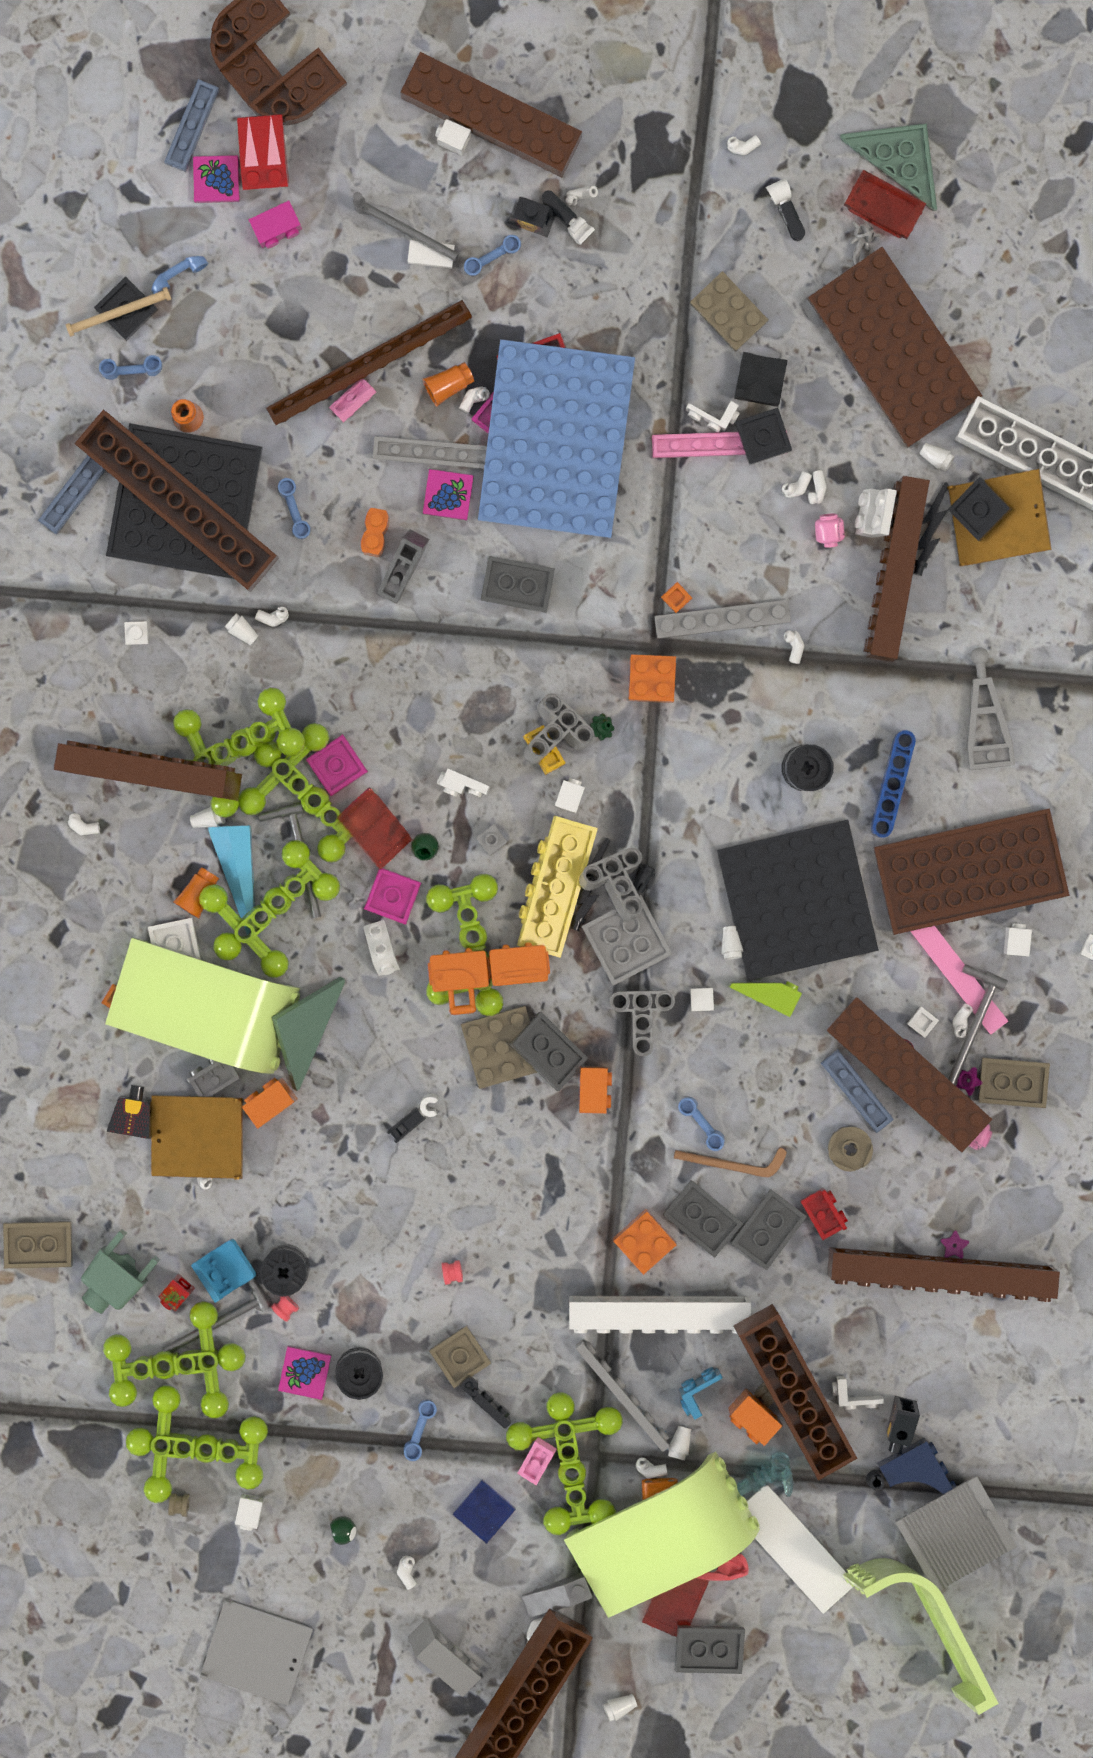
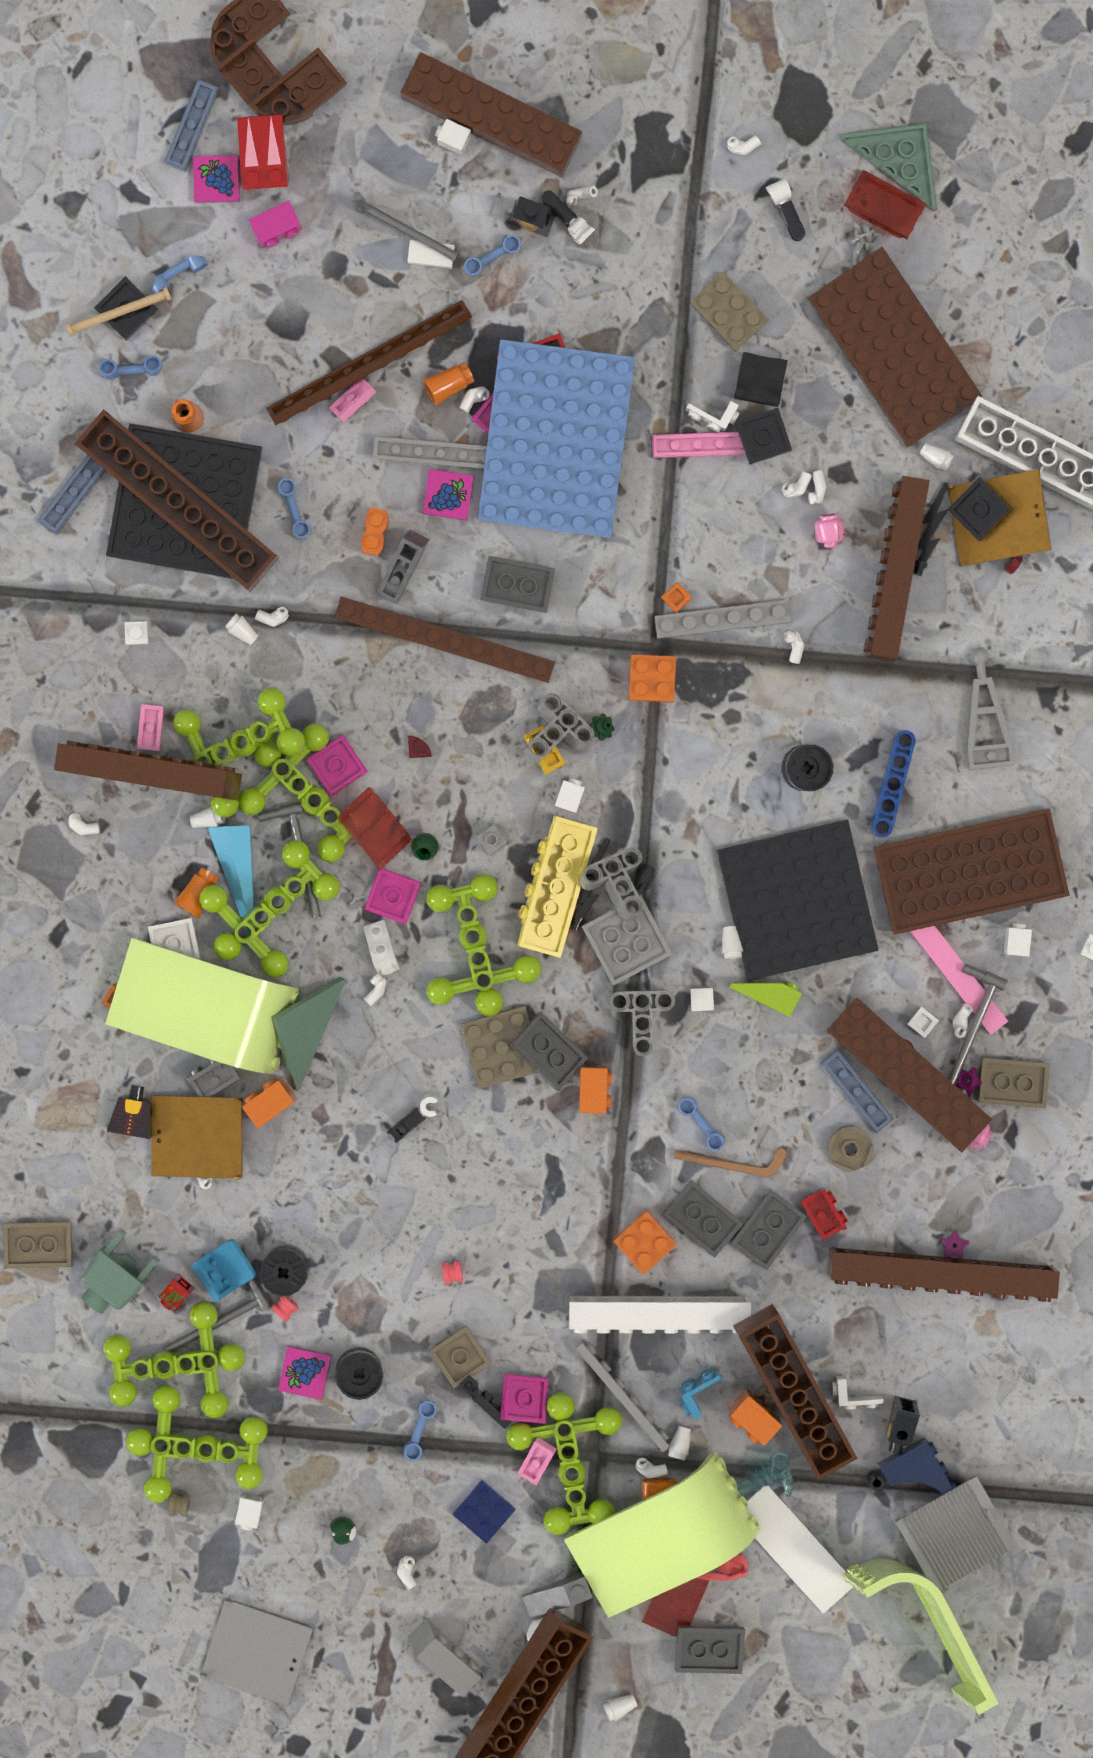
(150, 727): none -> bright pink plate
(378, 991): none -> white arm
(418, 748): none -> dark red tile
(444, 639): none -> reddish brown plate
(457, 783): white plate -> none
(473, 970): orange piece -> none
(524, 1398): none -> dark pink tile
(875, 512): white plate -> none
(1013, 564): none -> dark red tile

